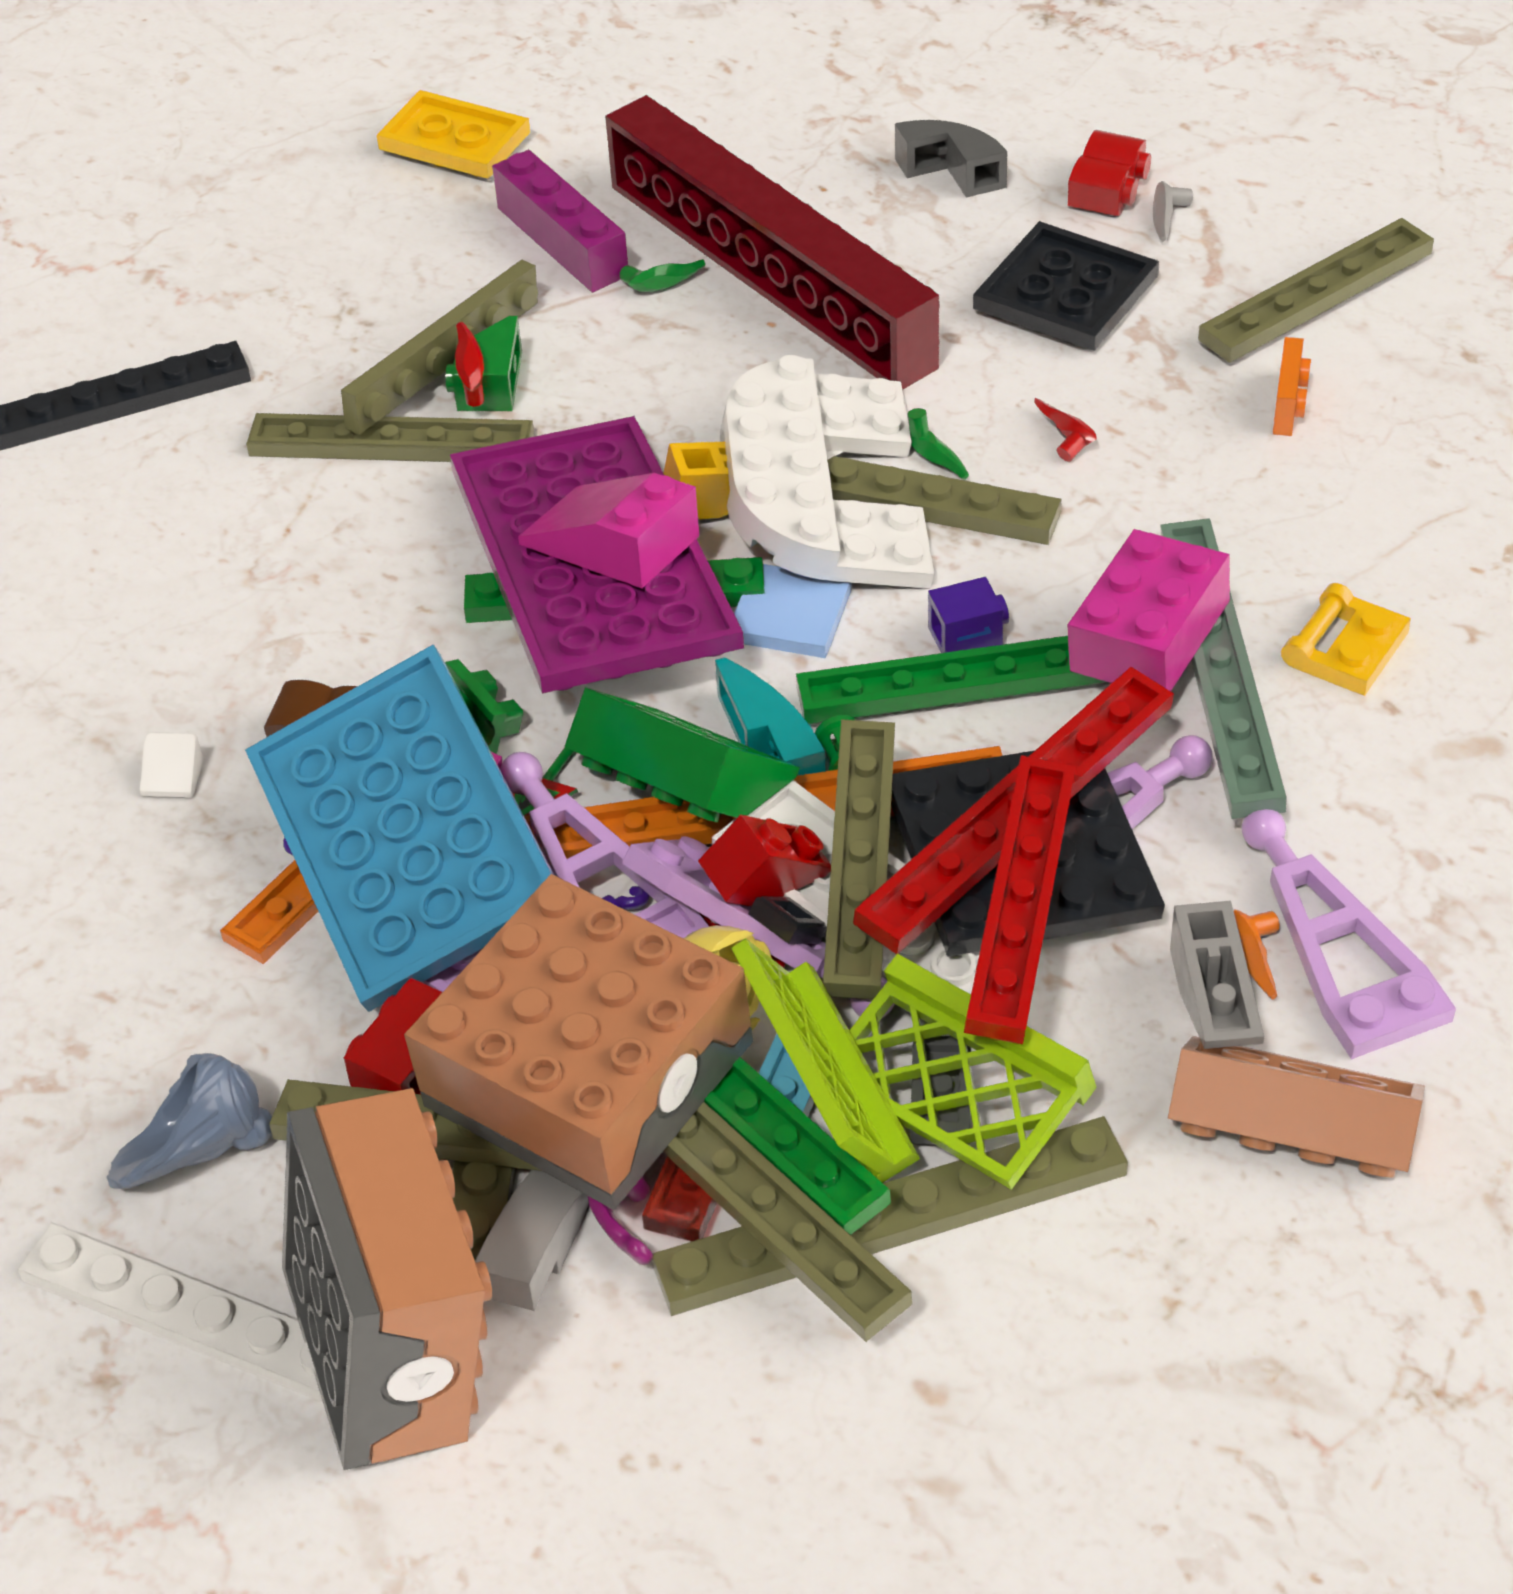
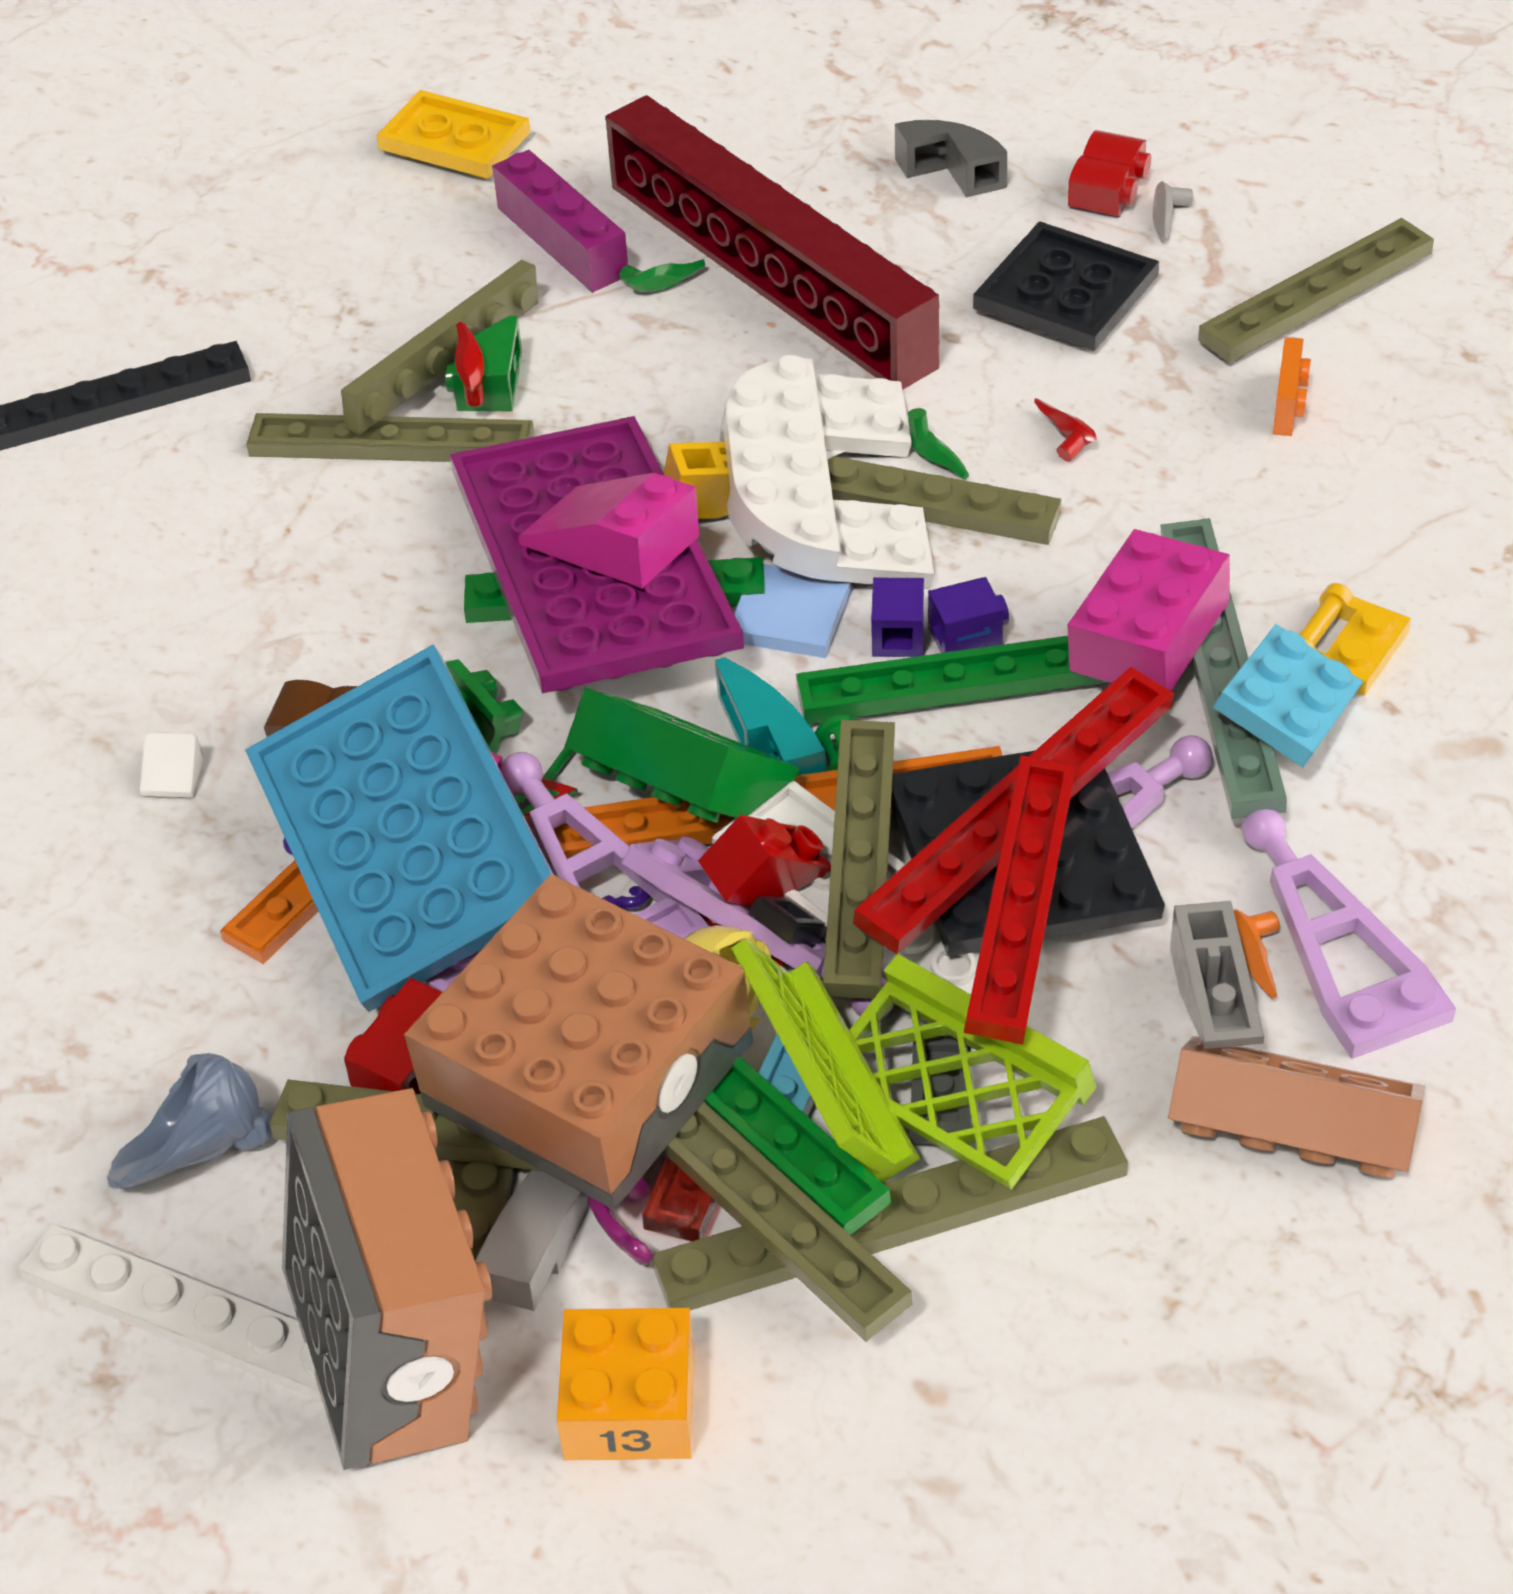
(626, 1384): none -> light orange brick
(897, 617): none -> dark purple brick
(1288, 694): none -> medium azure plate

